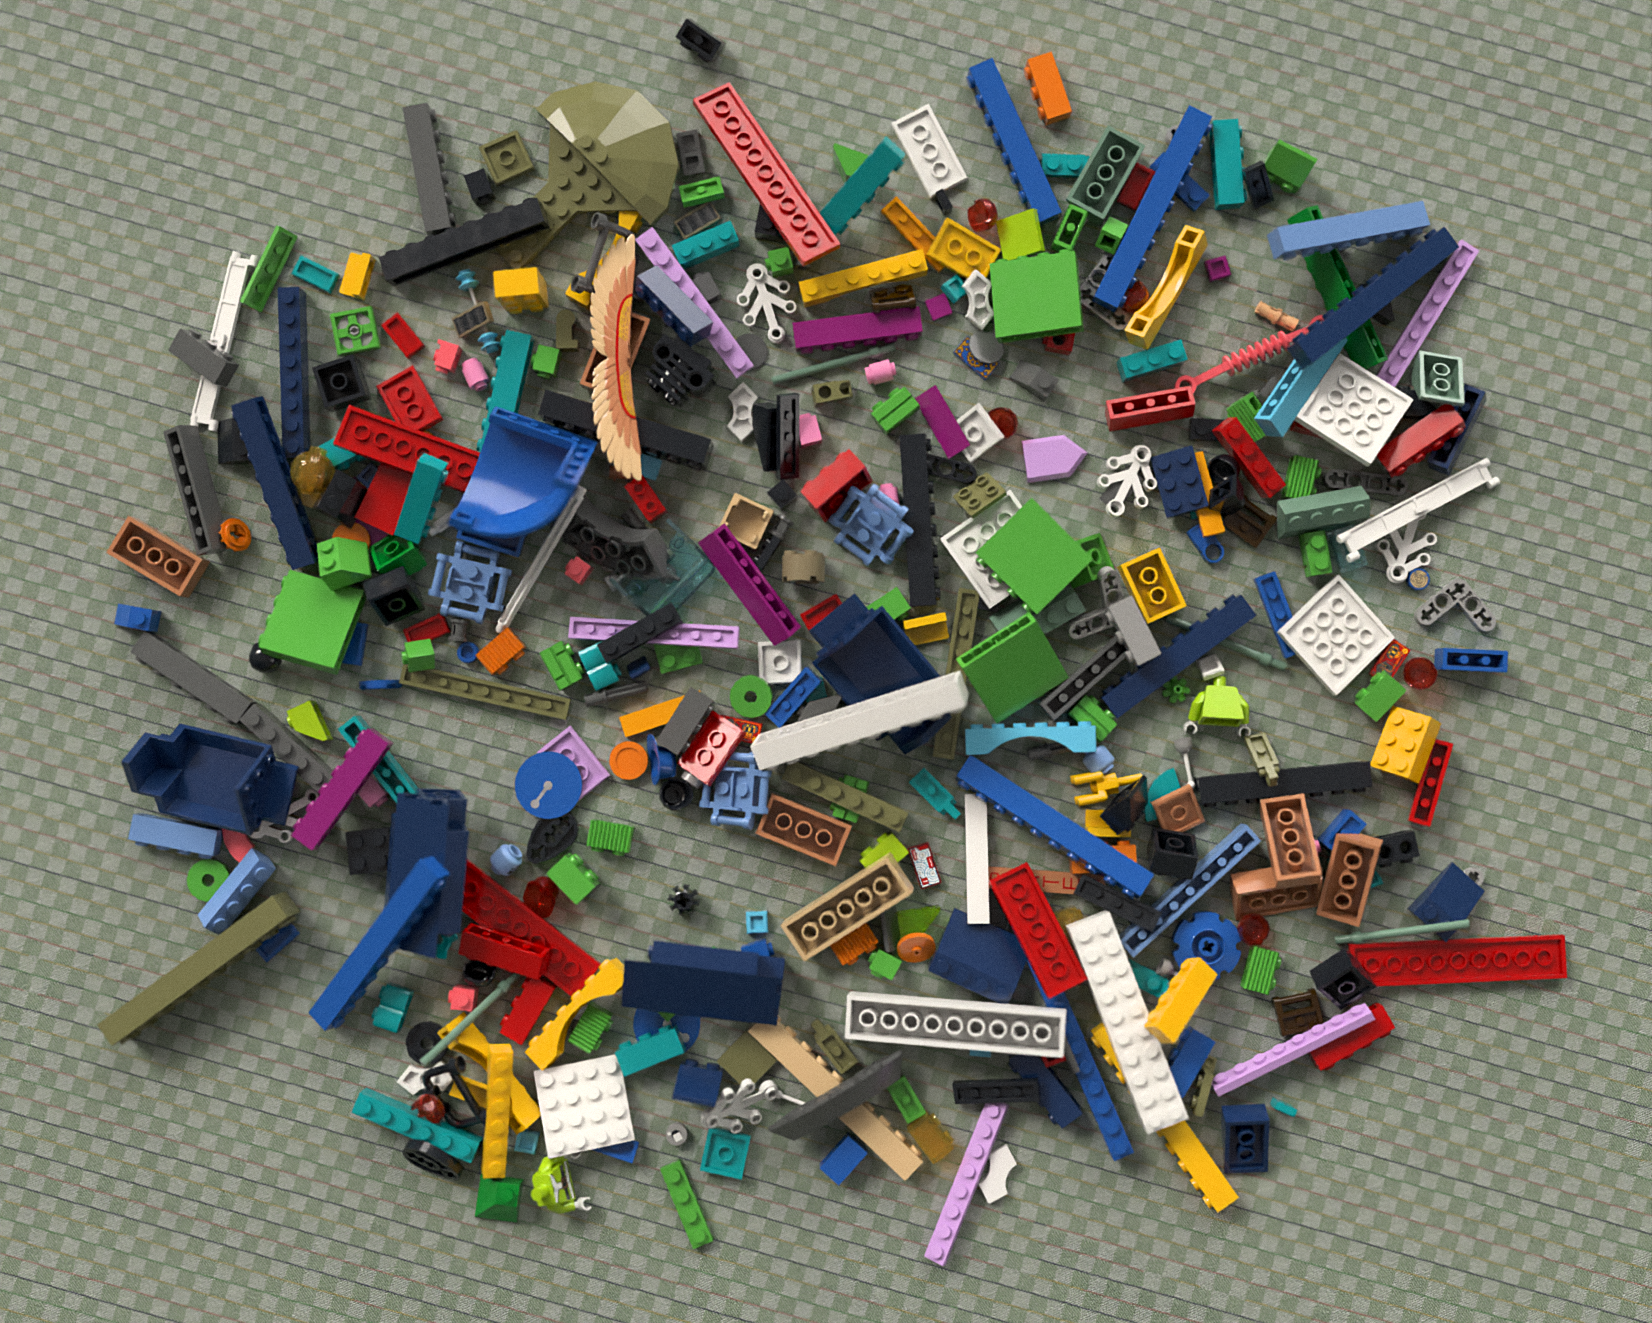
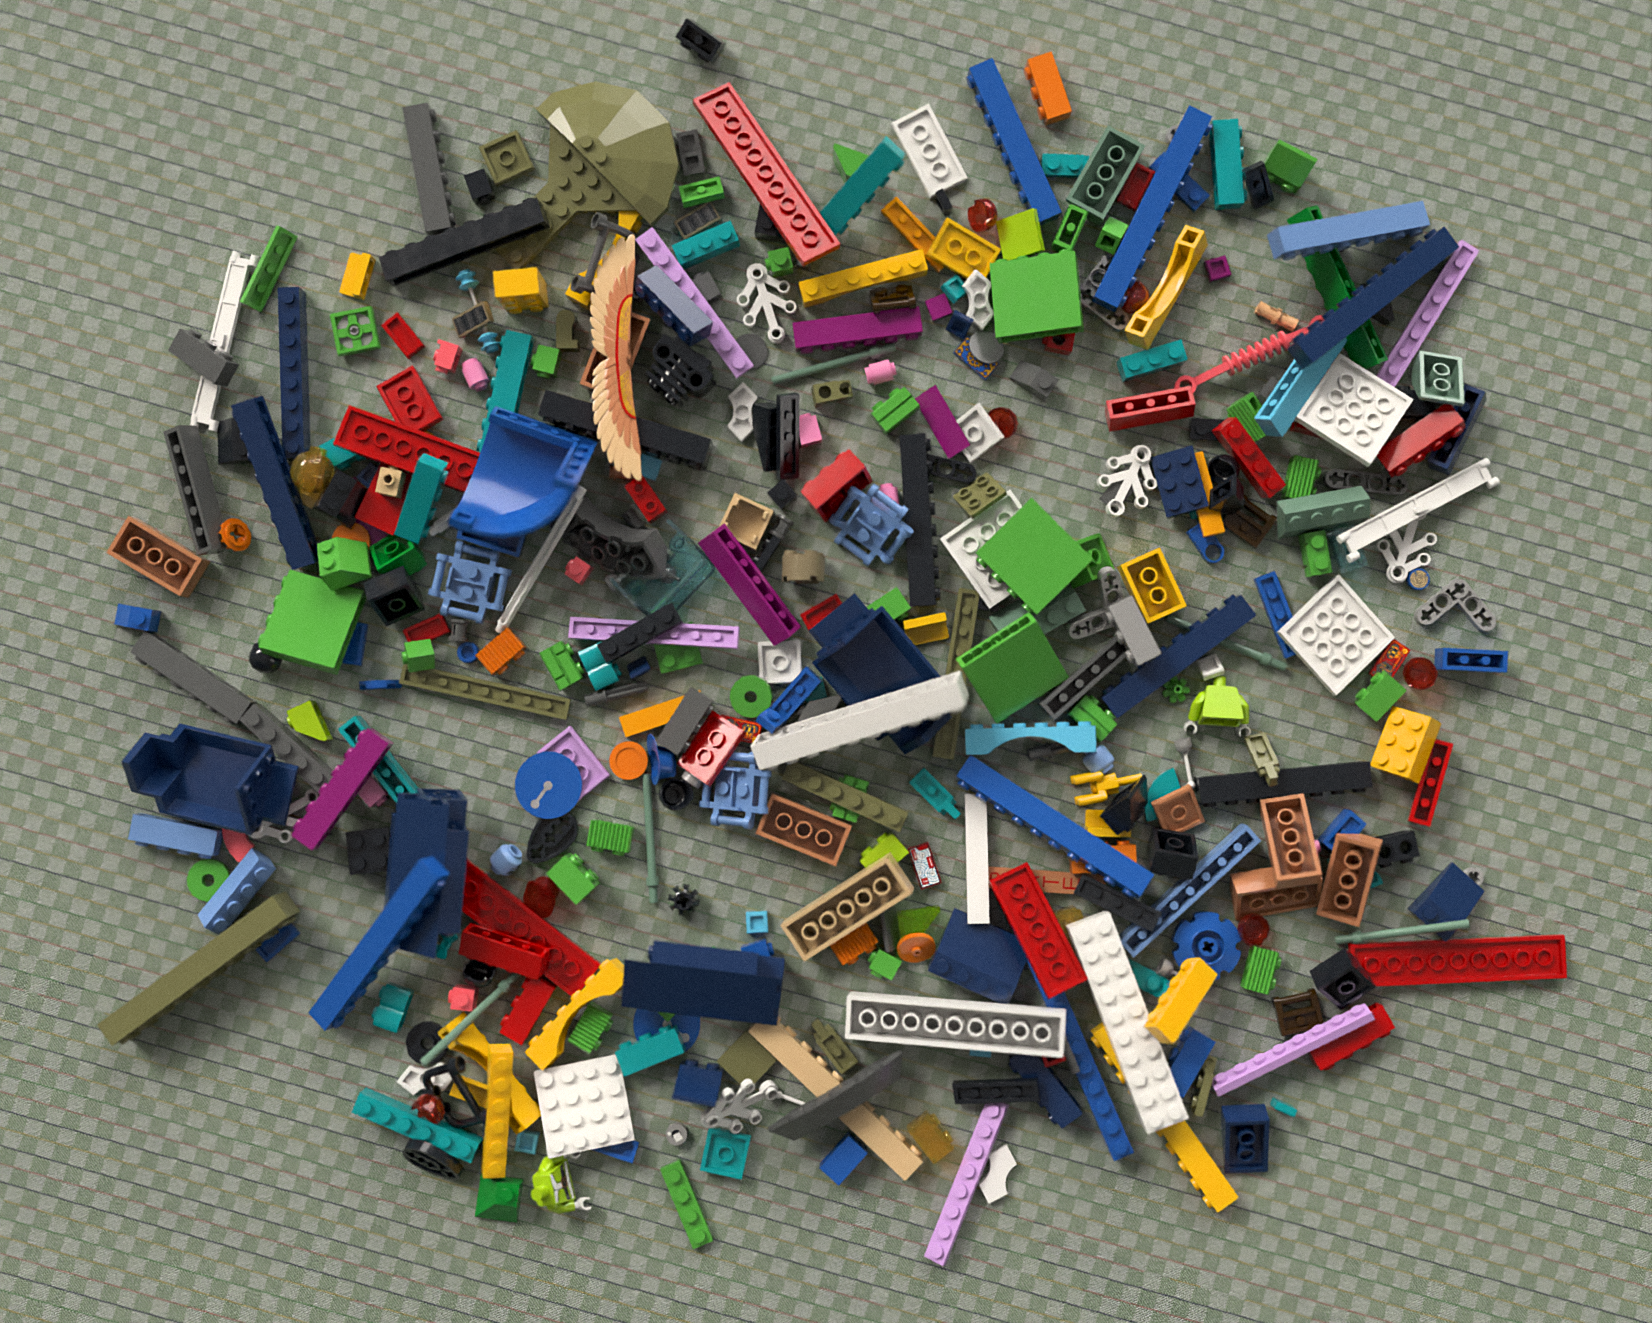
(315, 274): teal tile -> none
(341, 383): black brick -> none
(391, 482): none -> tan brick
(652, 880): none -> sand green bar
(770, 720): none -> blue plate
(906, 1099): bright green plate -> none
(959, 324): none -> dark blue tile
(1051, 458): lavender tile -> none

